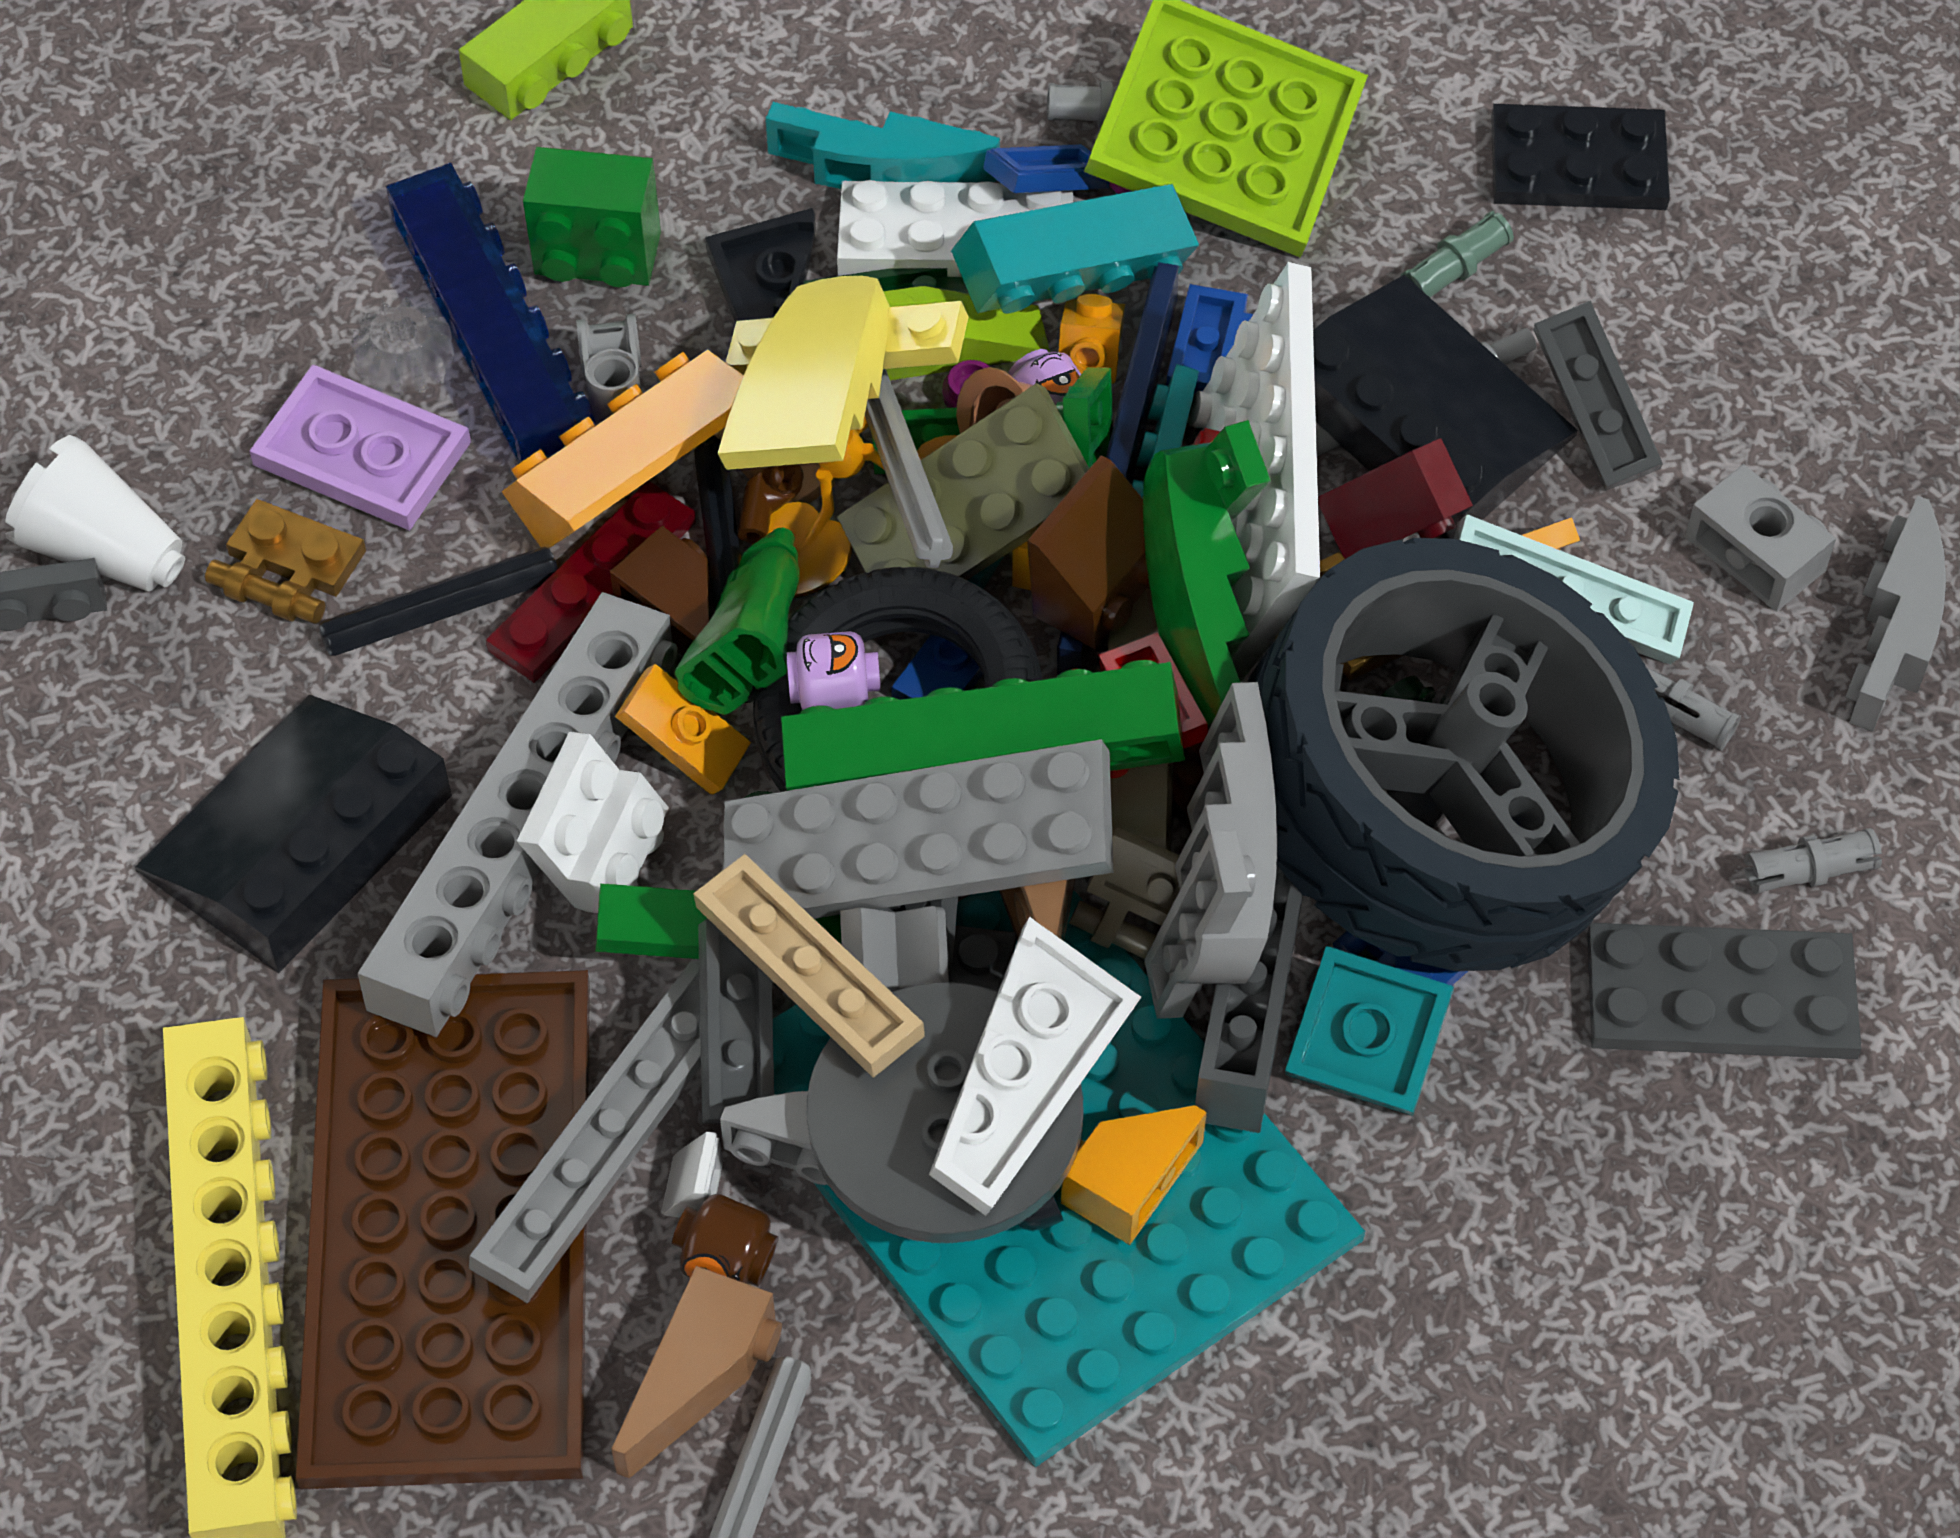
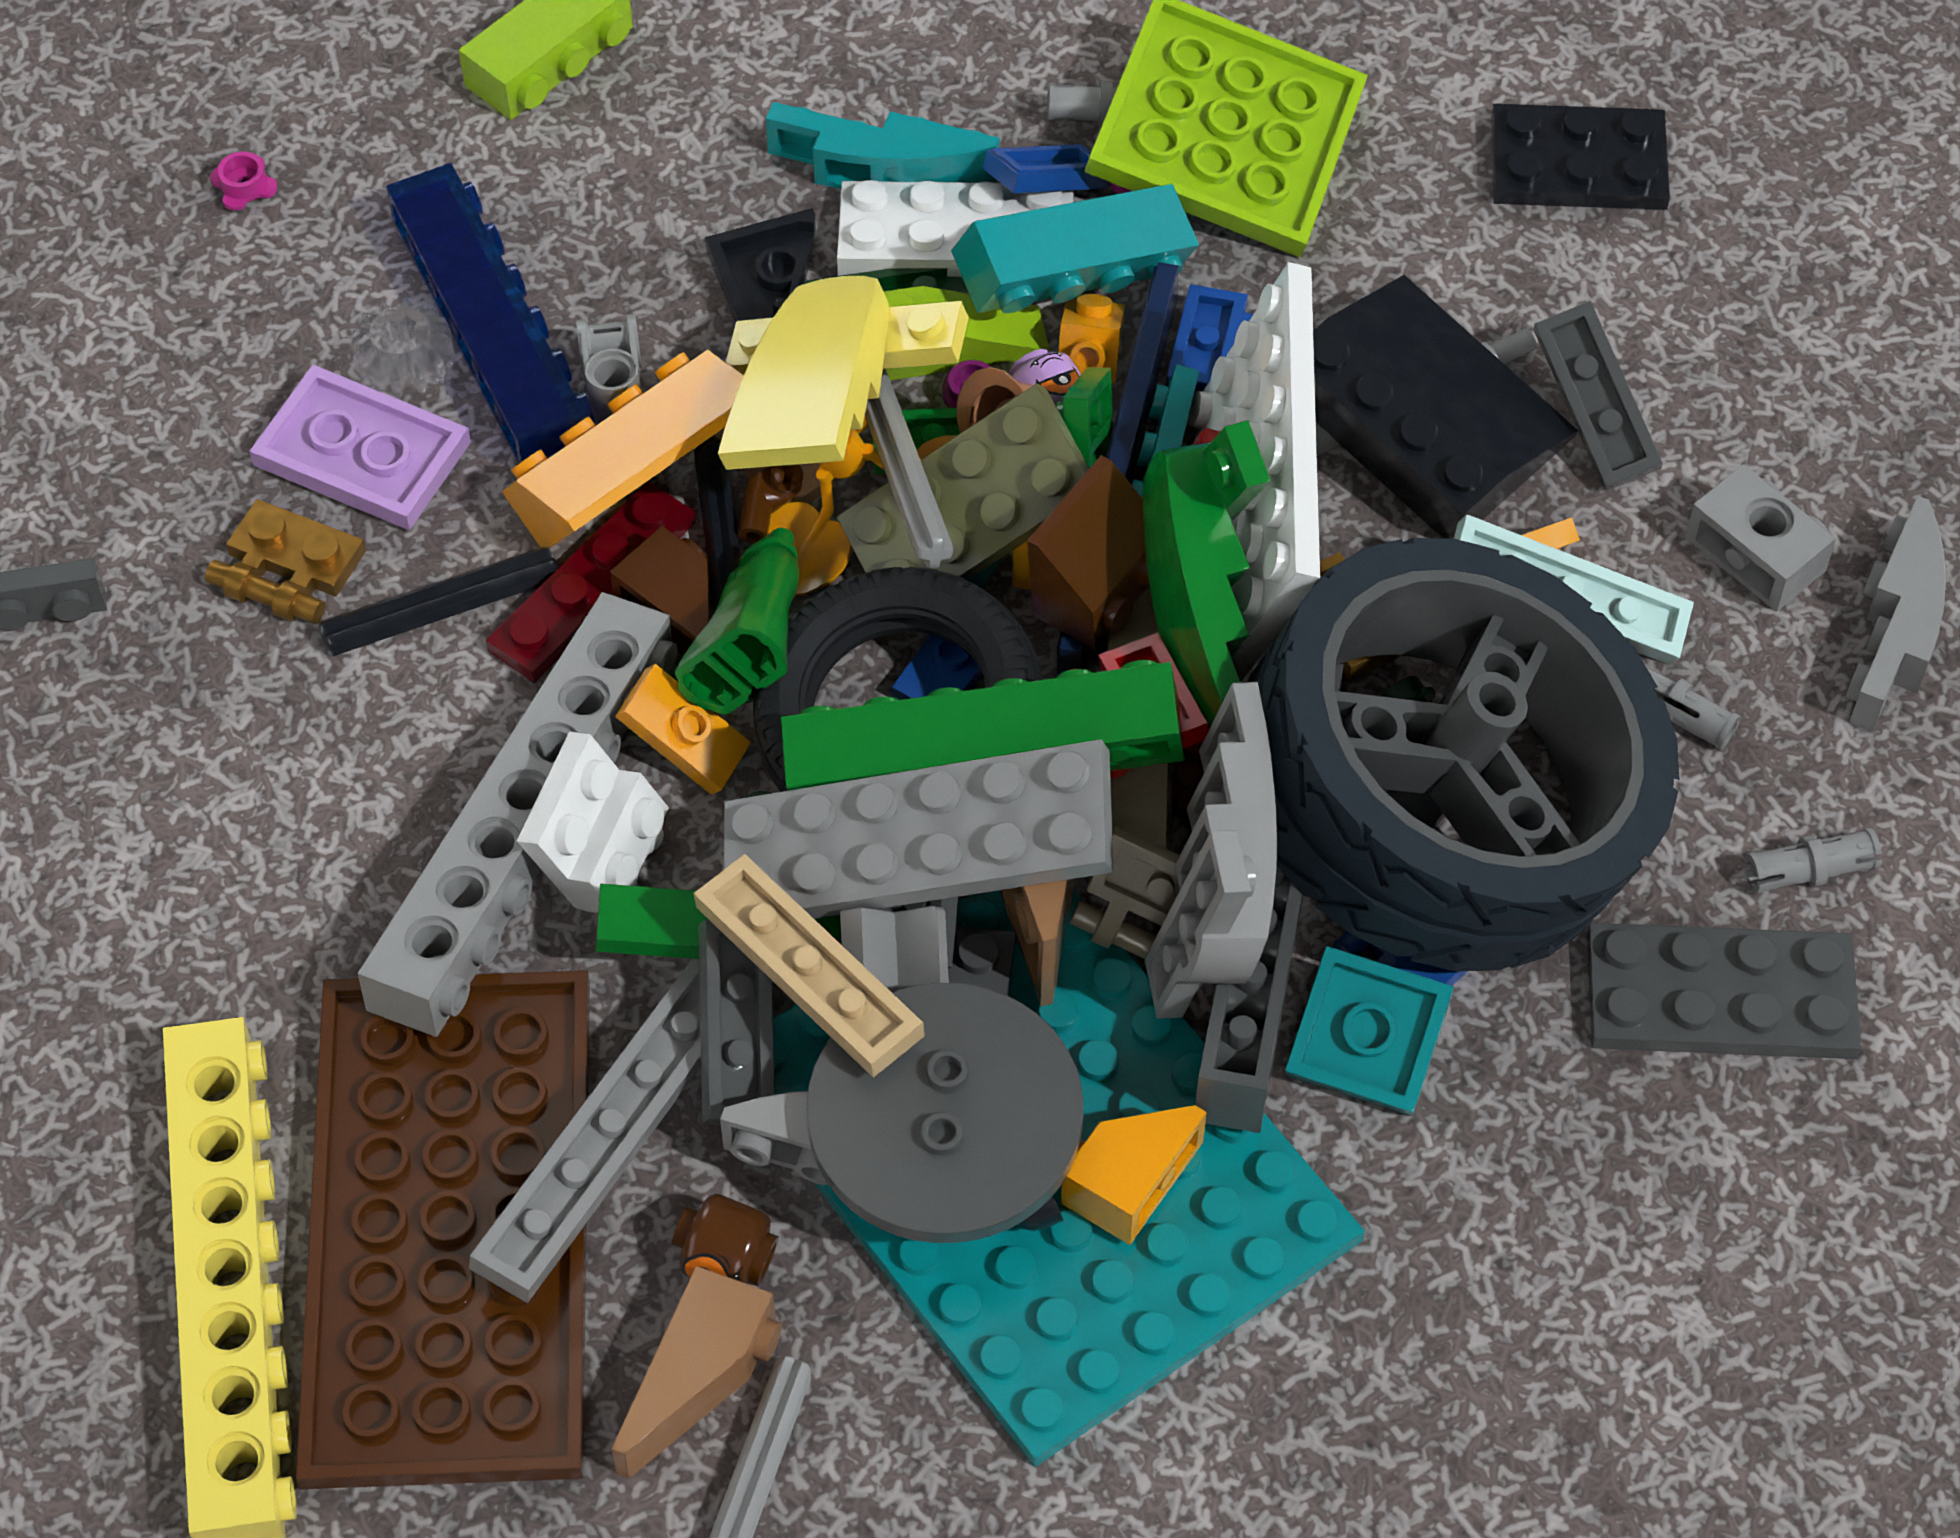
(88, 512): white cone -> none
(241, 167): none -> dark pink plate
(299, 827): black slope -> none
(592, 216): green brick -> none
(693, 1175): white slope -> none
(832, 671): lavender head -> none
(1033, 1054): white wing -> none
(1396, 500): dark red brick -> none
(1460, 254): sand green pin -> none

